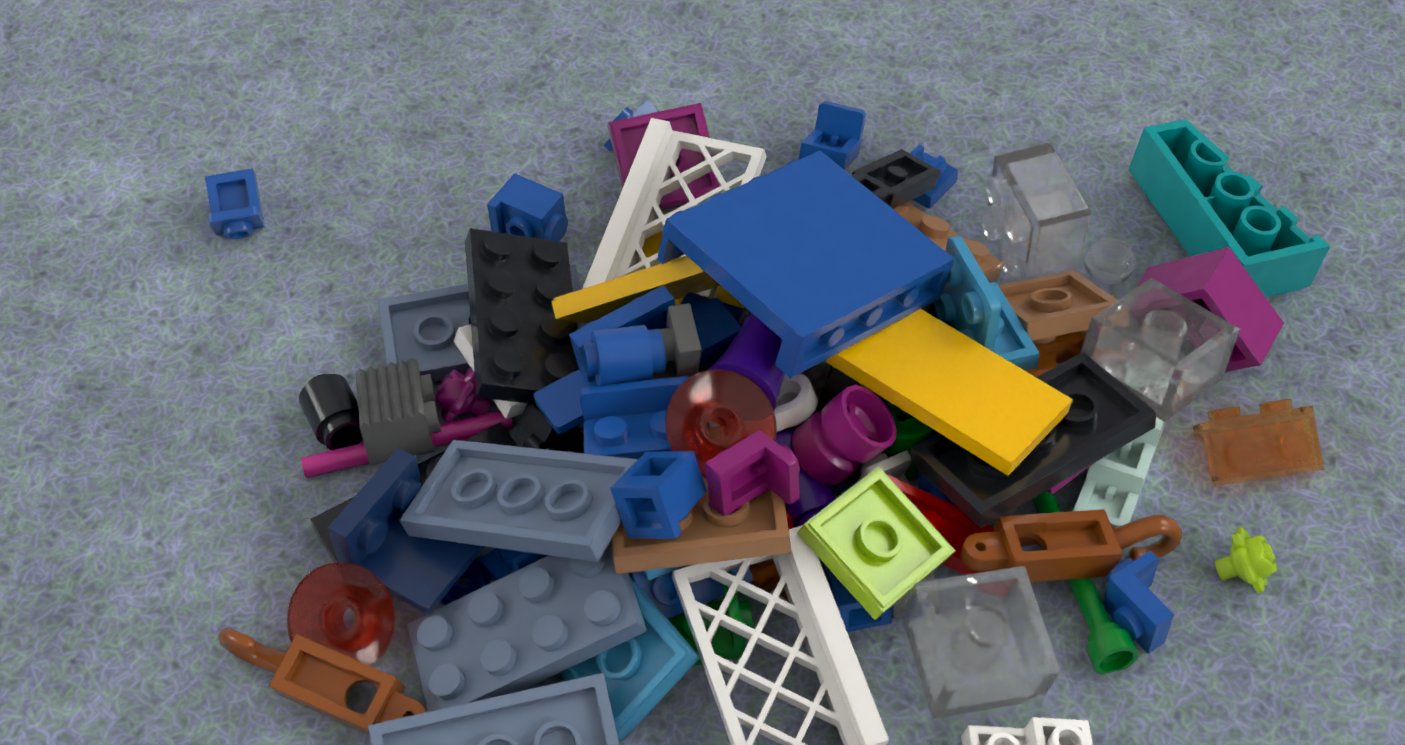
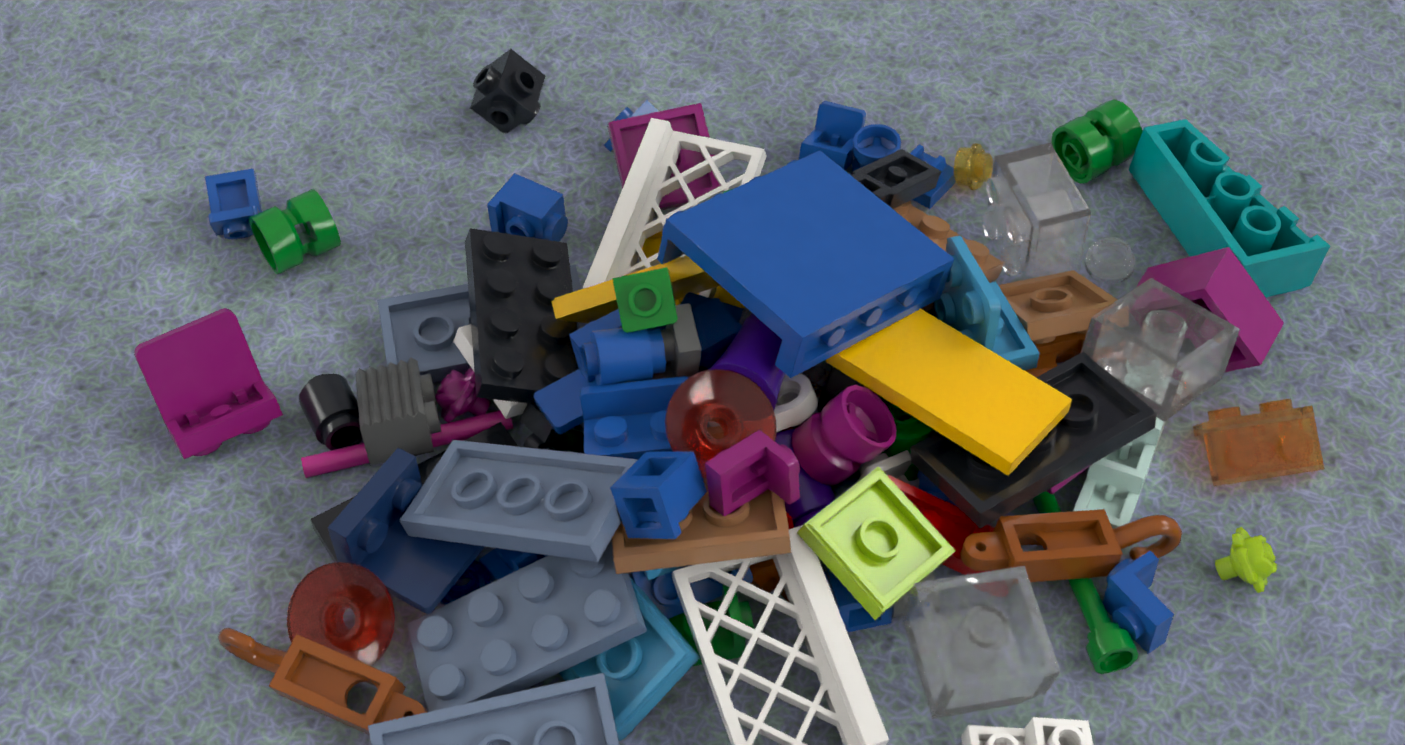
(206, 383): none -> magenta bracket
(279, 239): none -> green wheel
(508, 92): none -> black brick
(645, 300): none -> green bracket
(873, 144): none -> blue wheel
(972, 166): none -> clear yellow plate
(1097, 140): none -> green wheel

